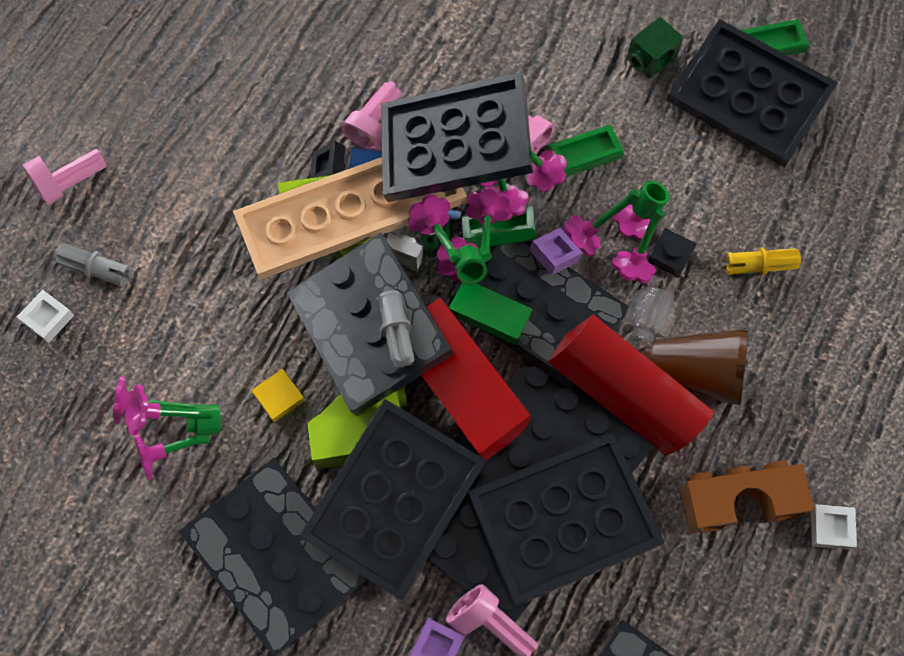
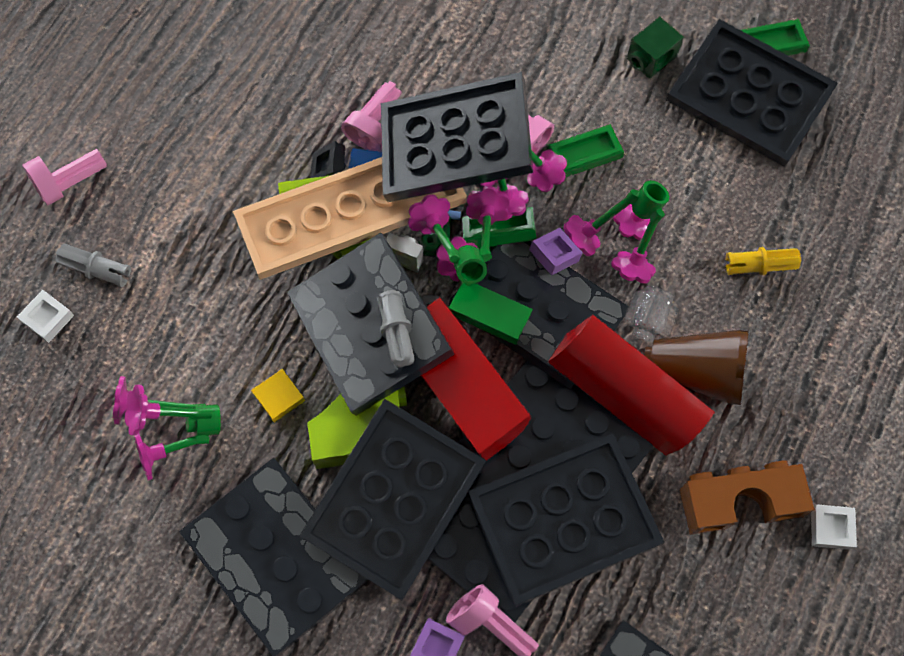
(672, 252): black plate -> none

